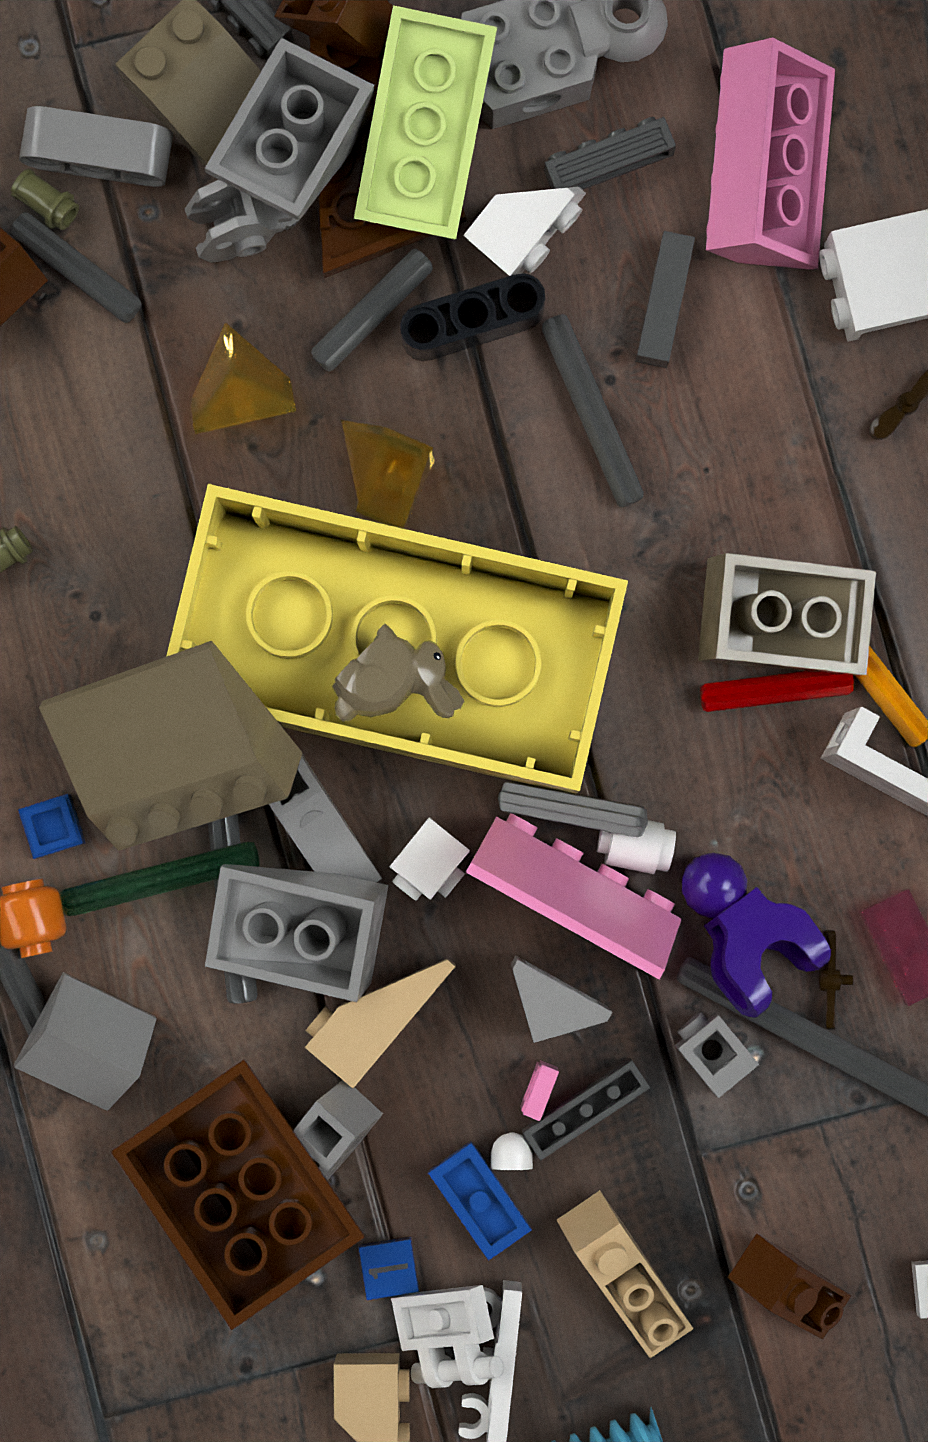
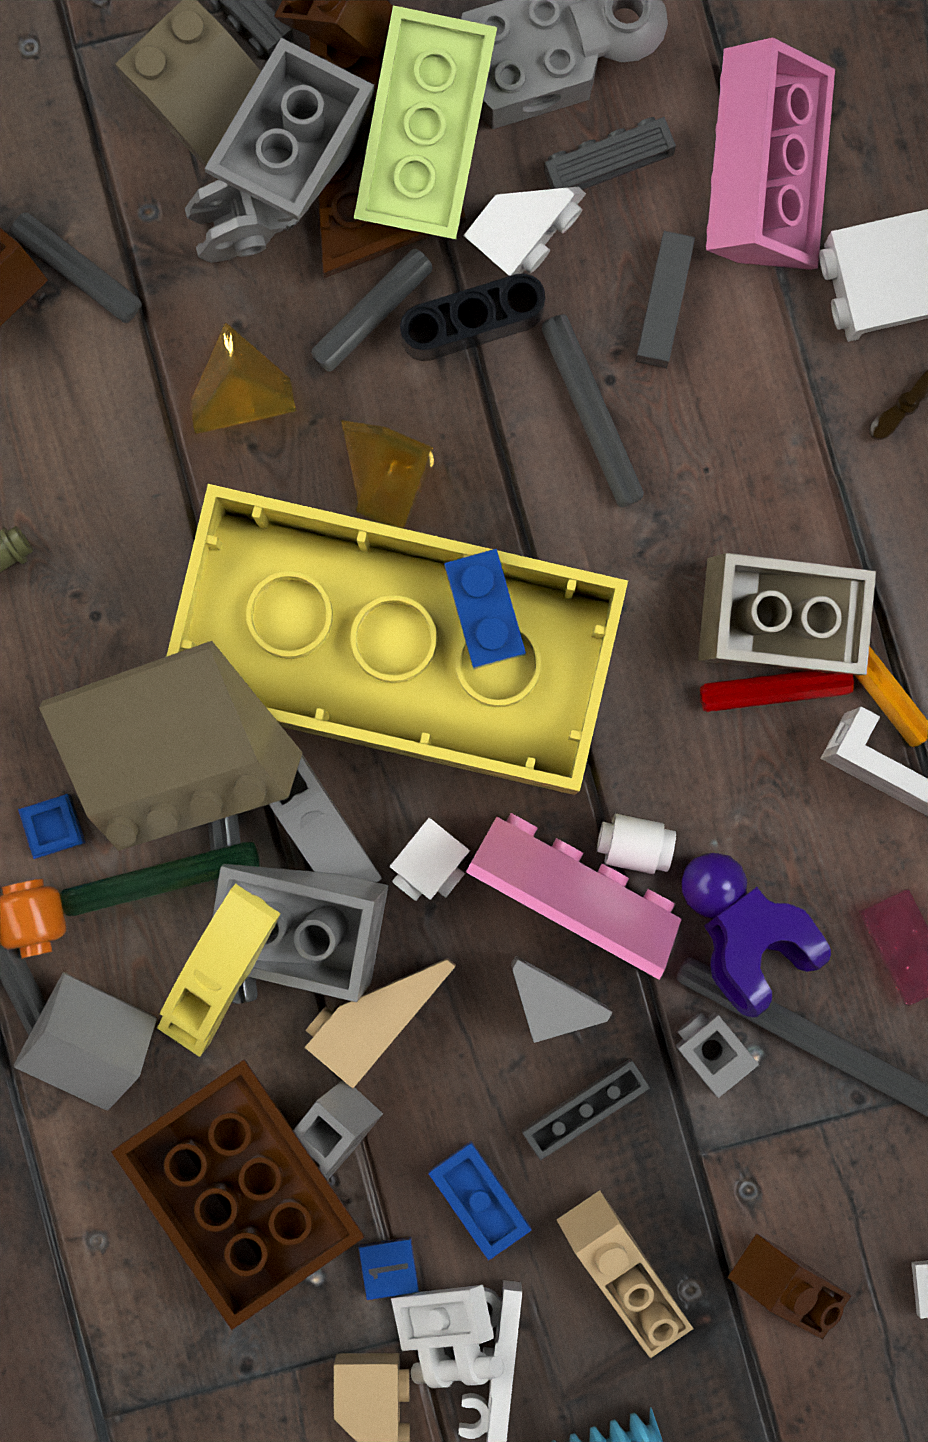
(44, 199): olive pin -> none
(96, 146): light grey beam -> none
(217, 969): none -> light yellow slope
(389, 674): dark tan animal -> none
(485, 609): none -> blue plate
(511, 1153): white hinge -> none
(539, 1090): bright pink tile -> none
(573, 809): axle -> none
(831, 980): dark brown piece -> none

